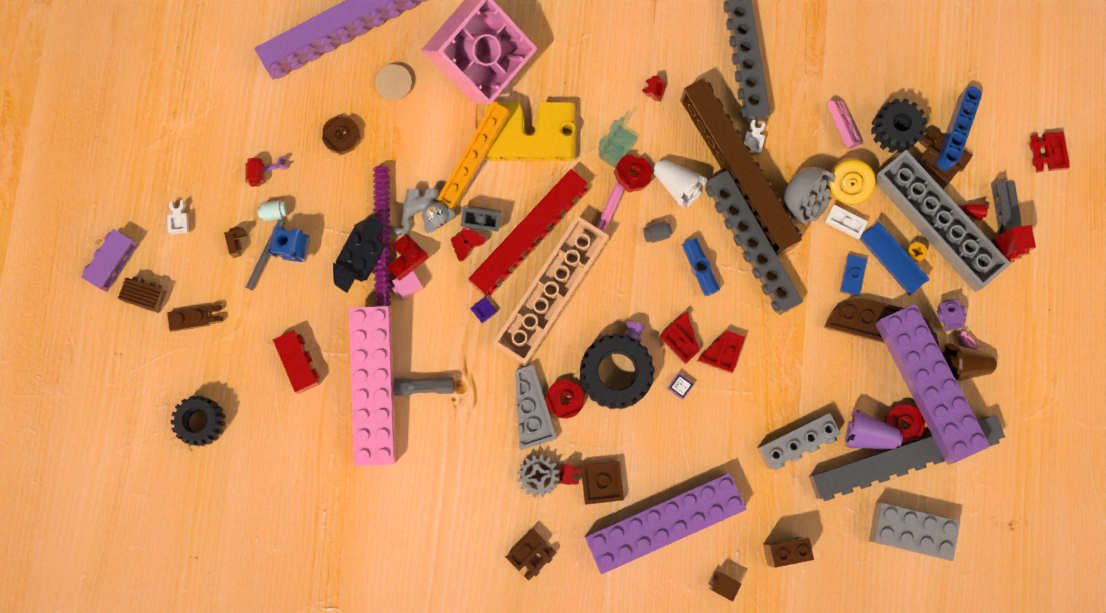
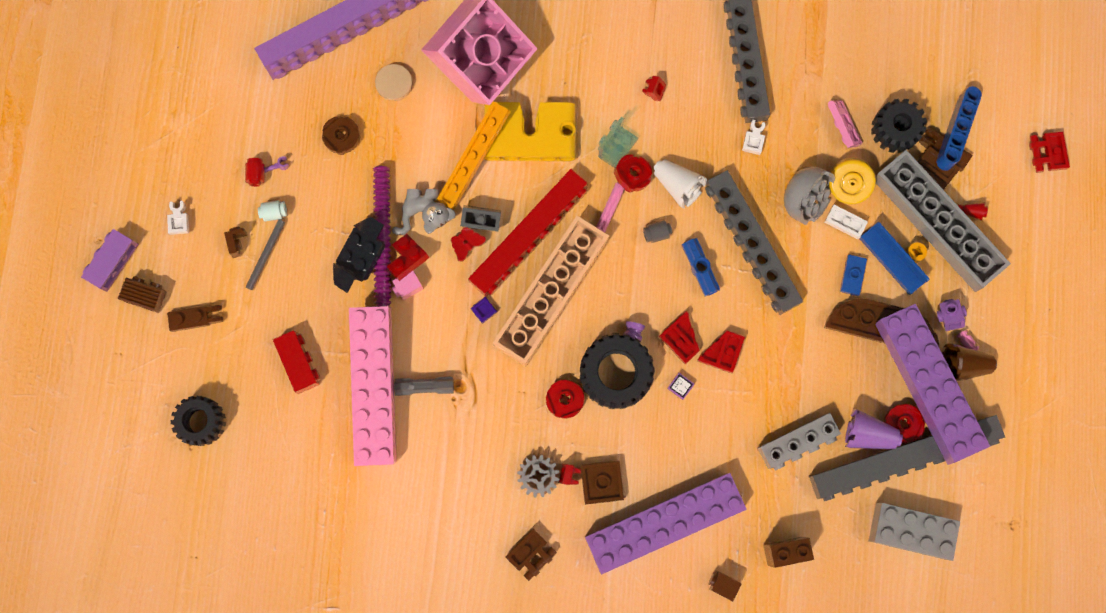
(289, 245): blue brick -> none
(533, 416): light grey wing -> none
(733, 155): reddish brown brick -> none
(1006, 205): dark grey panel -> none
(1015, 242): red brick -> none

